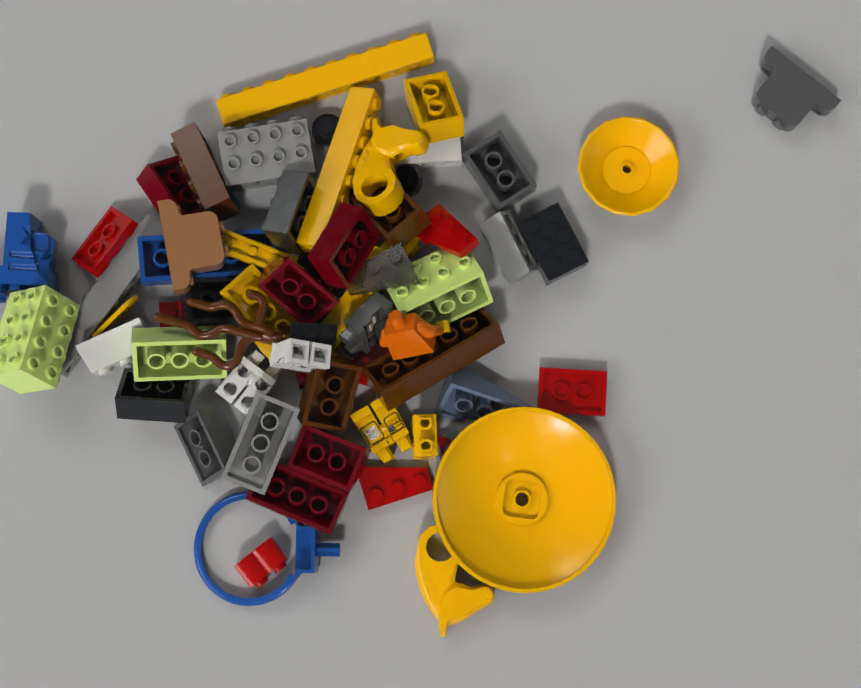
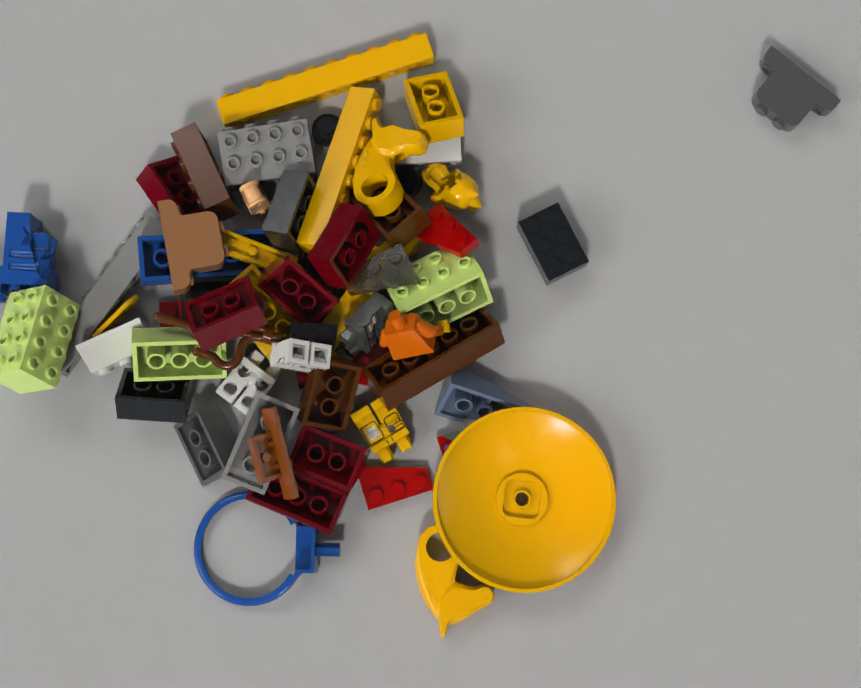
(104, 241): red plate -> none
(225, 313): none -> dark red slope
(255, 198): none -> light nougat piece
(261, 562): red brick -> none
(271, 455): none -> dark orange bracket
(425, 436): yellow hips -> none
(452, 189): none -> yellow head
(499, 172): dark grey brick -> none
(509, 246): light grey brick -> none
(572, 391): red plate -> none
(634, 145): yellow dish -> none

